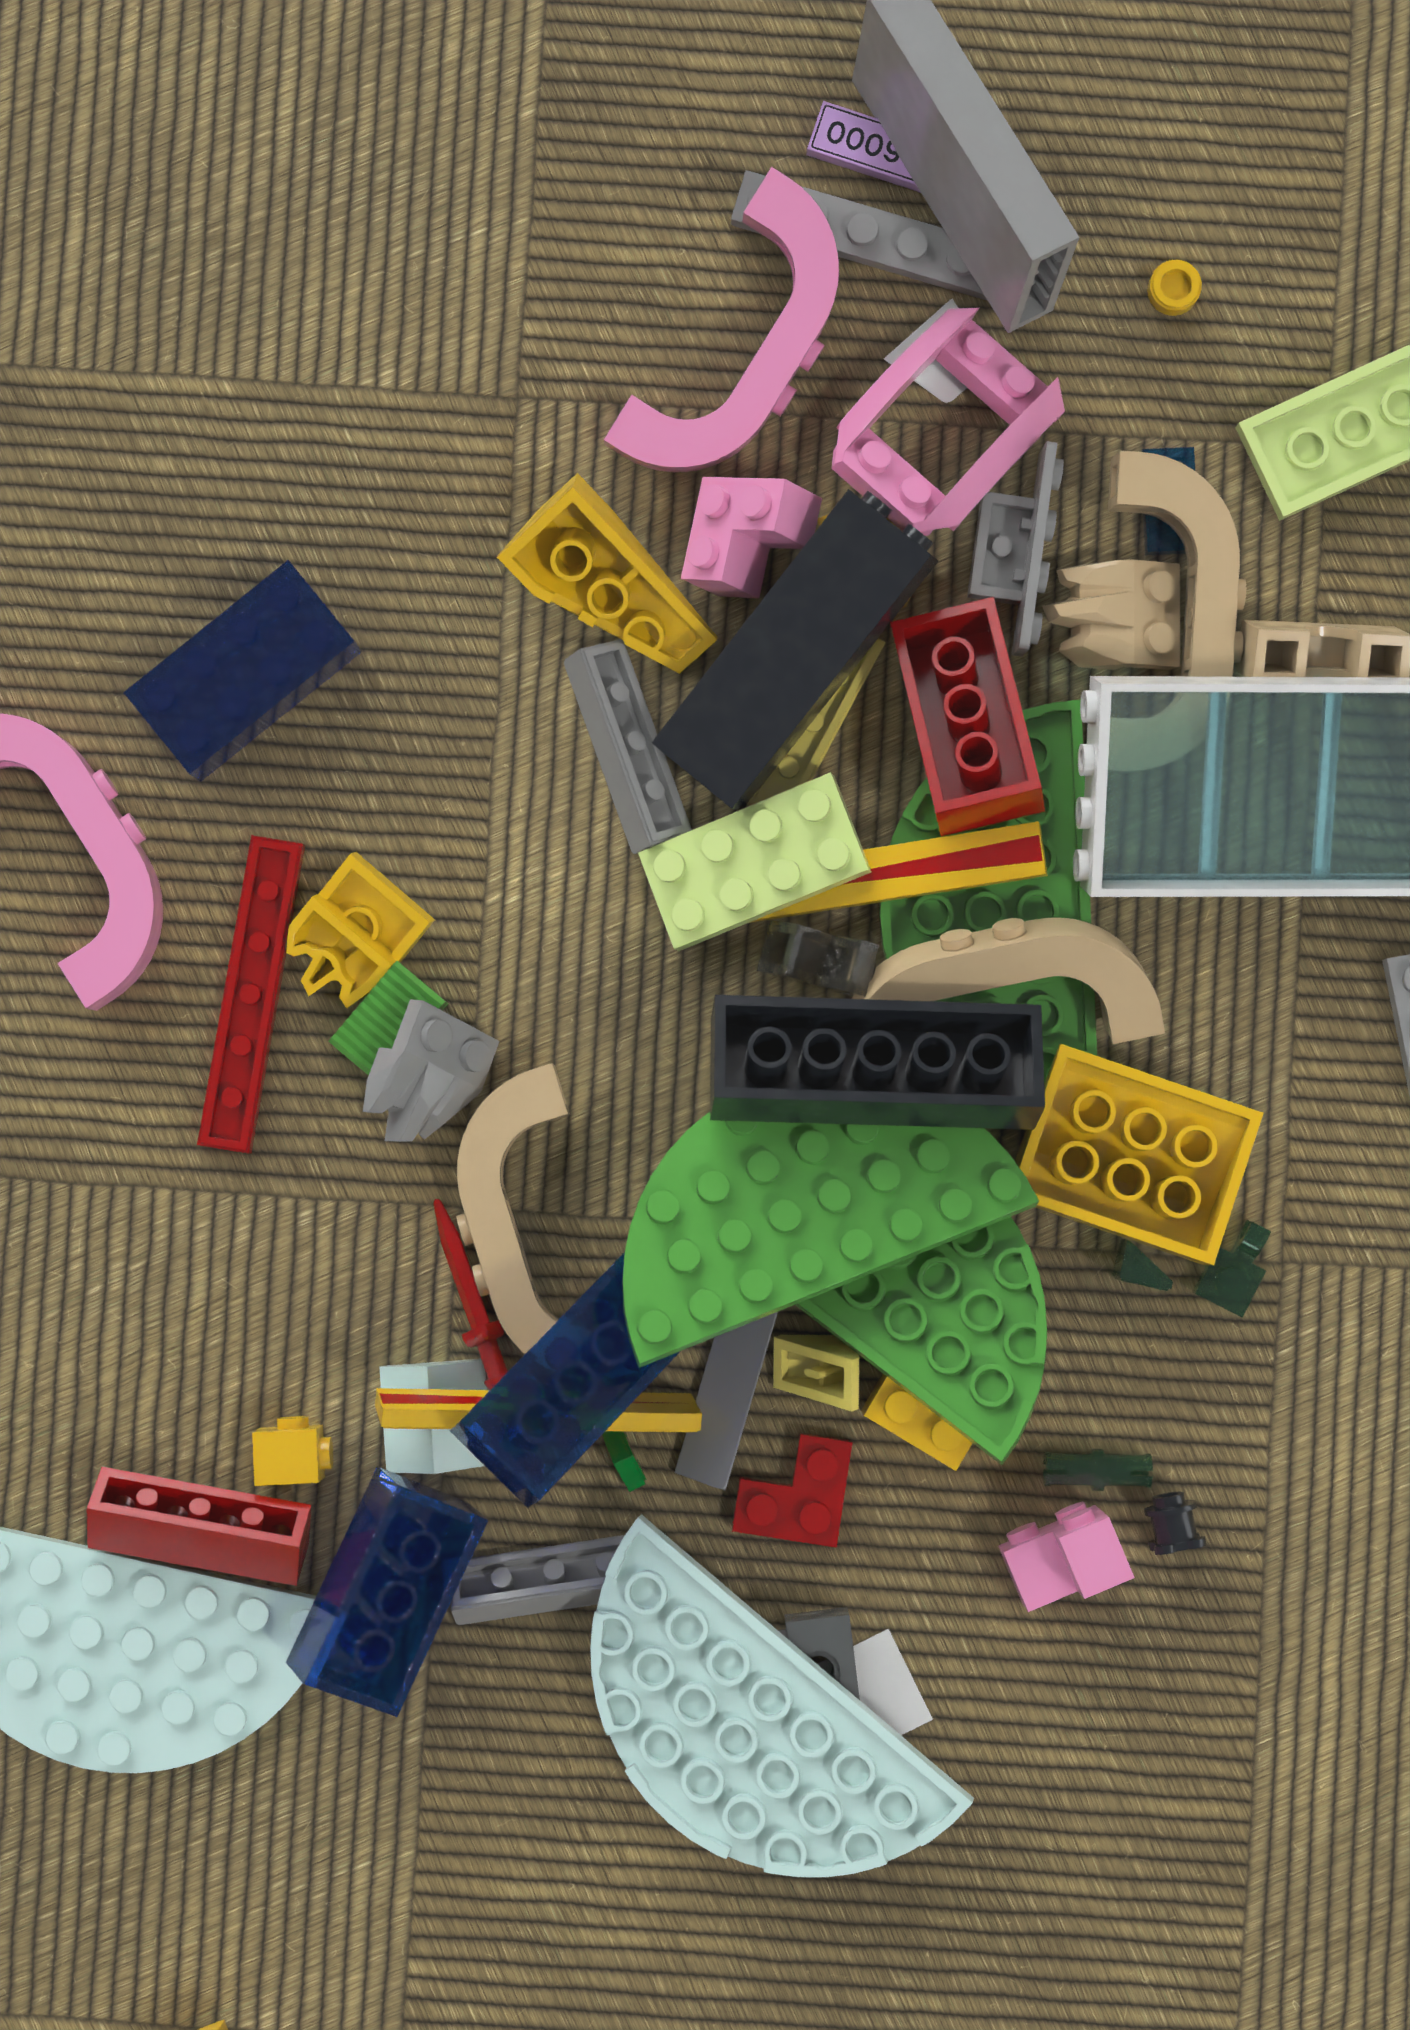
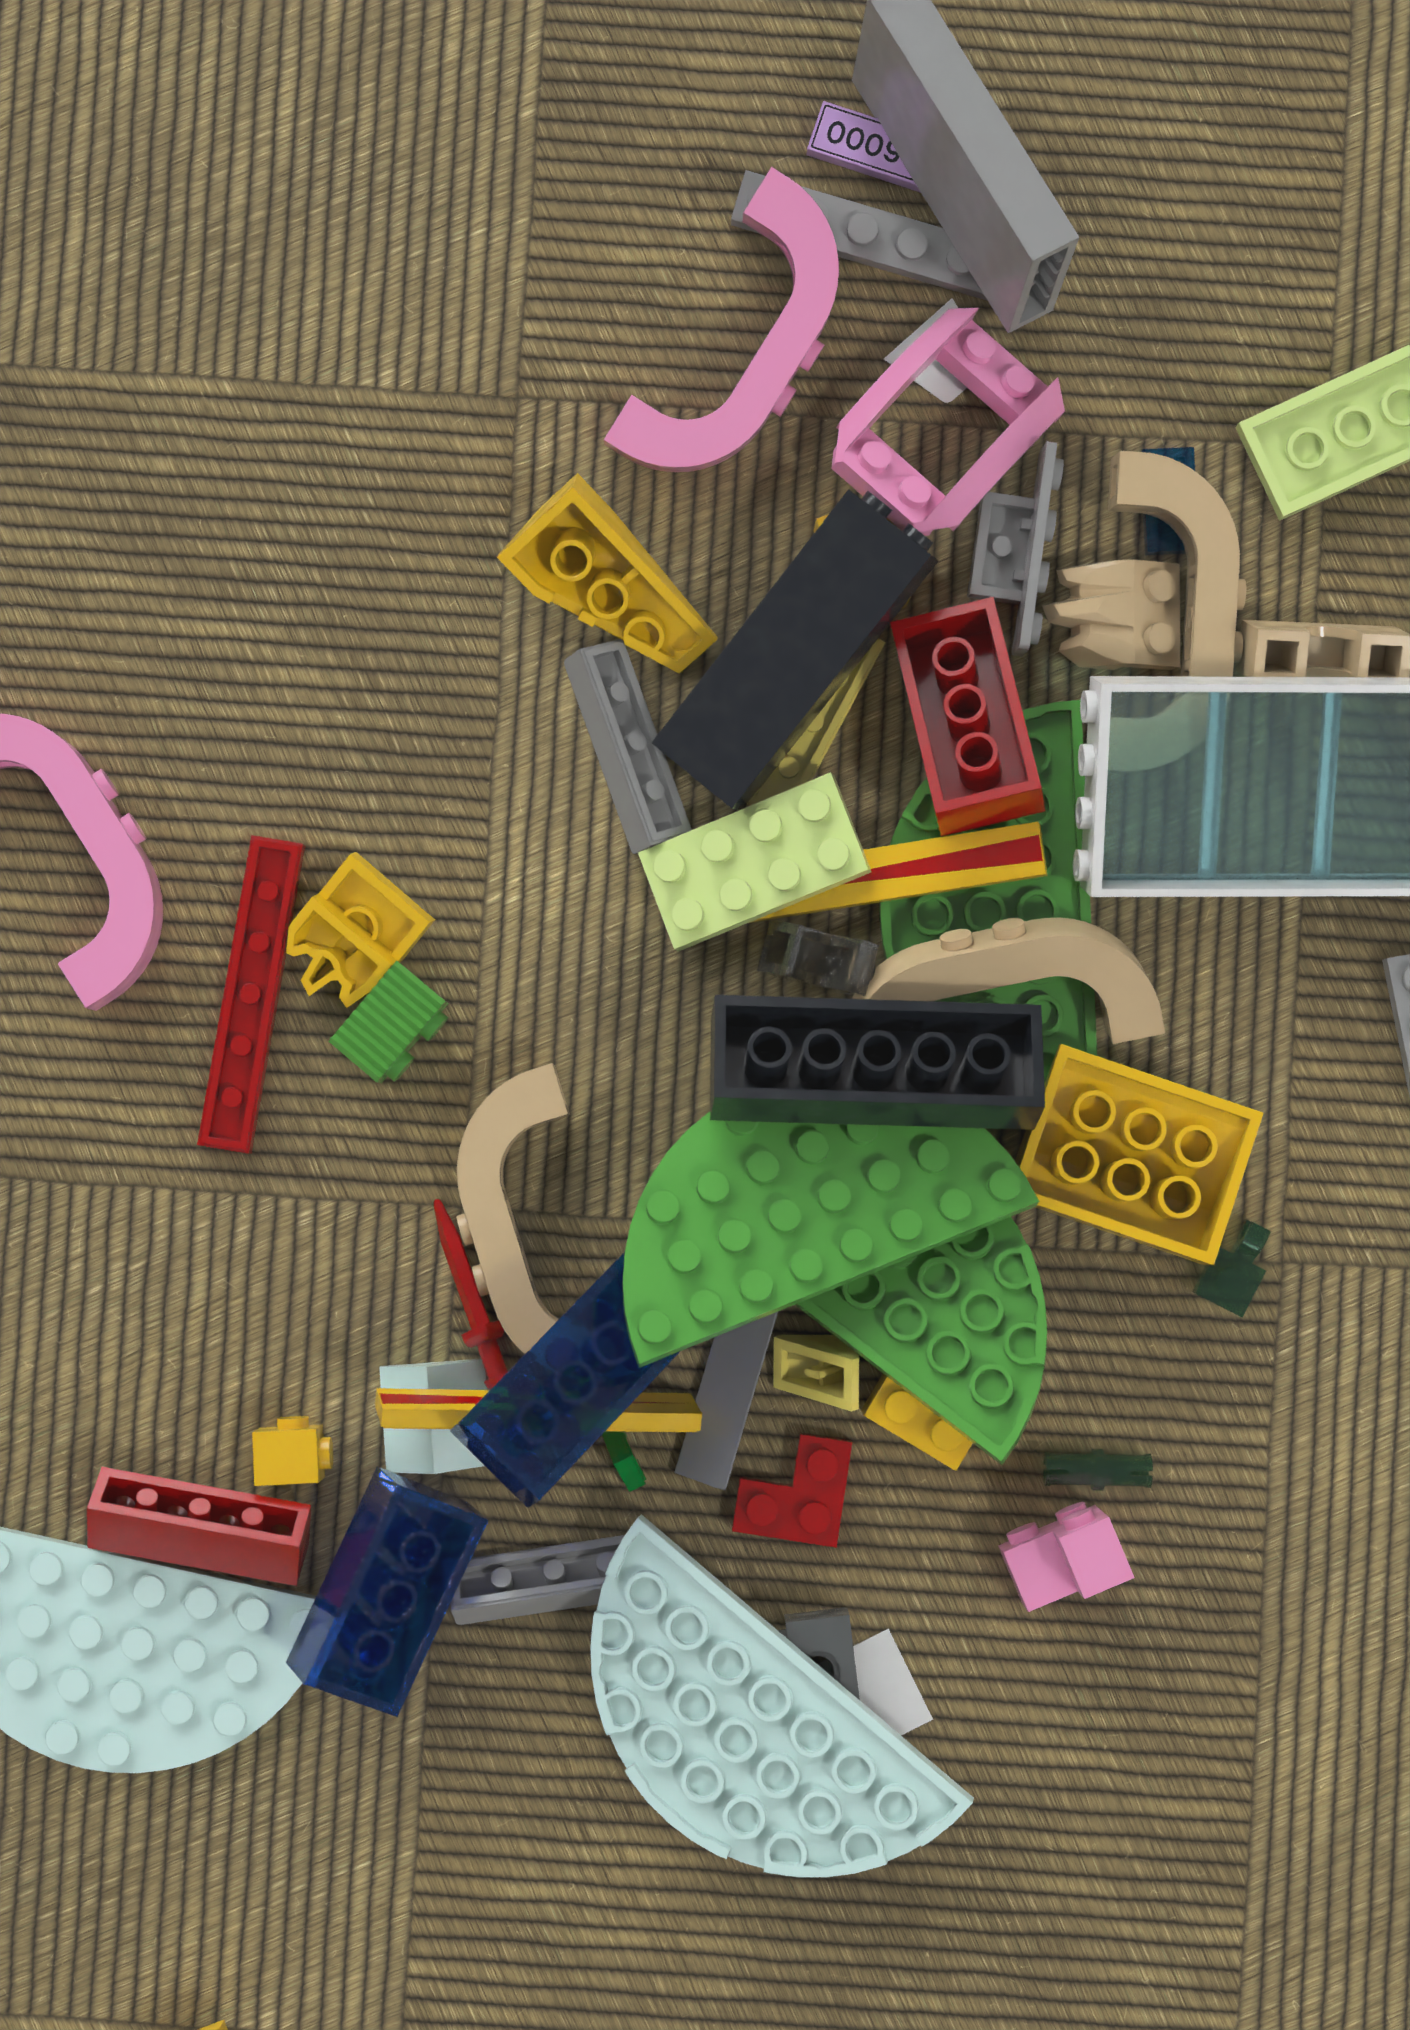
(243, 671): clear blue brick -> none
(428, 1073): light grey plate -> none
(738, 525): bright pink brick -> none
(1136, 1268): clear green slope -> none
(1173, 1524): black brick -> none
(1174, 287): yellow tile -> none

